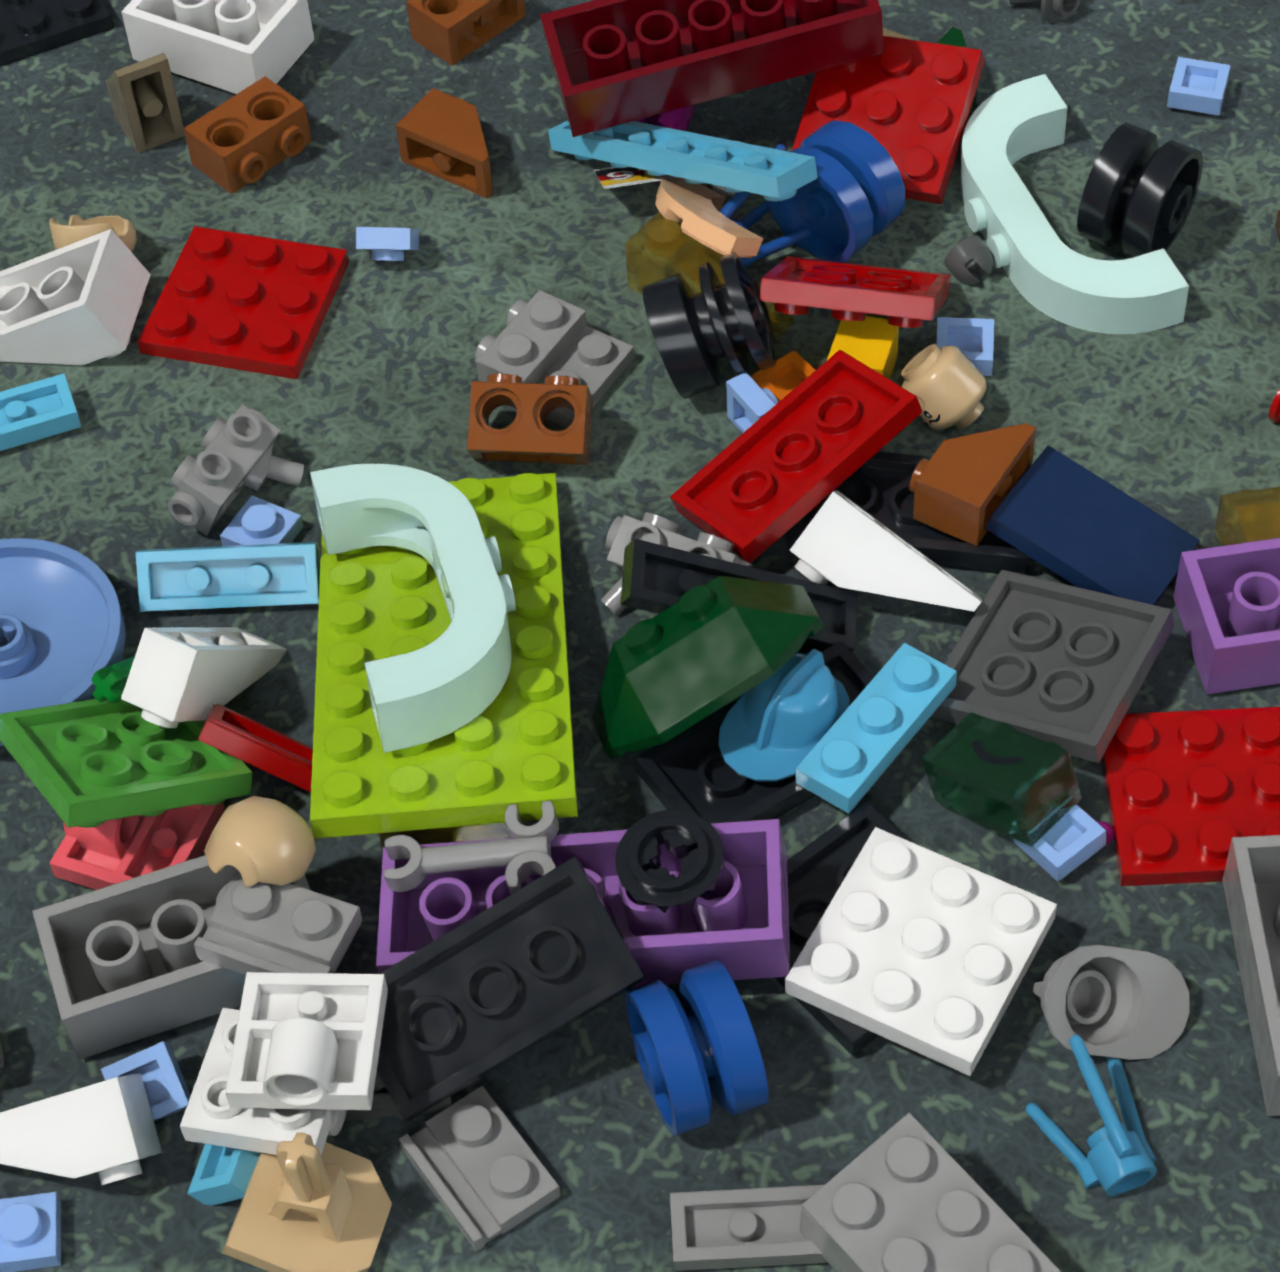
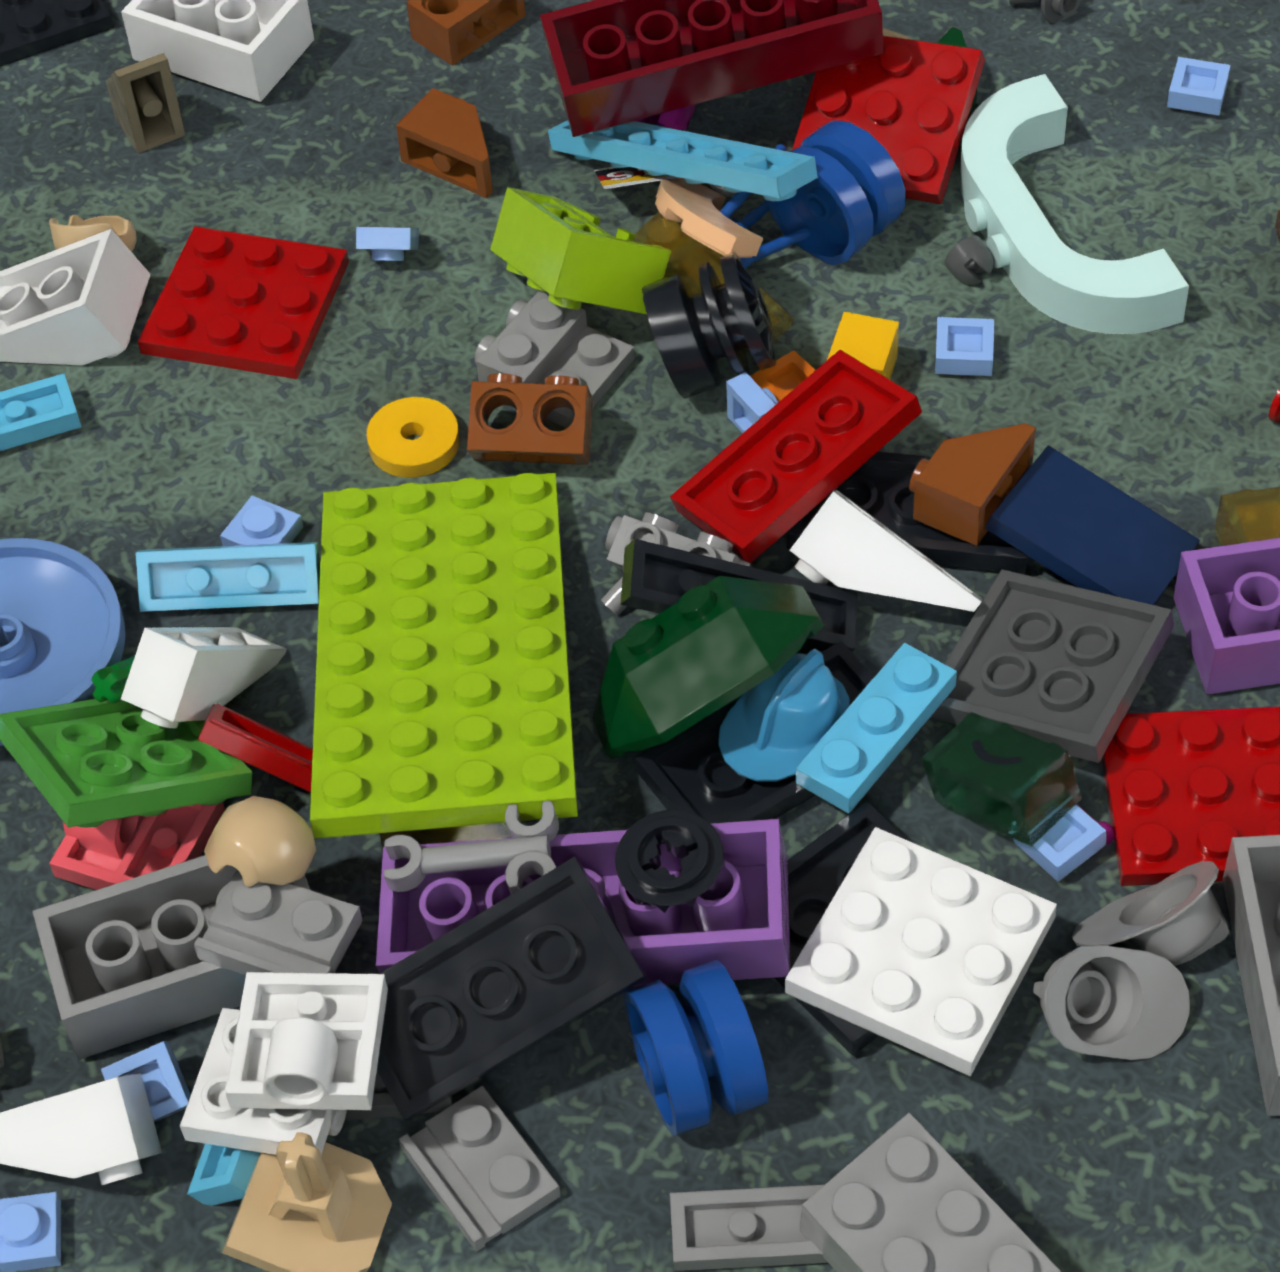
(233, 458): light grey brick -> none
(248, 135): dark orange brick -> none
(419, 456): none -> yellow piece
(464, 670): light aqua arch -> none
(572, 256): none -> lime wedge
(855, 290): red plate -> none
(945, 386): tan head -> none
(1118, 1151): dark azure plant -> none
(1139, 191): black wheel -> none
(1166, 919): none -> light grey piece

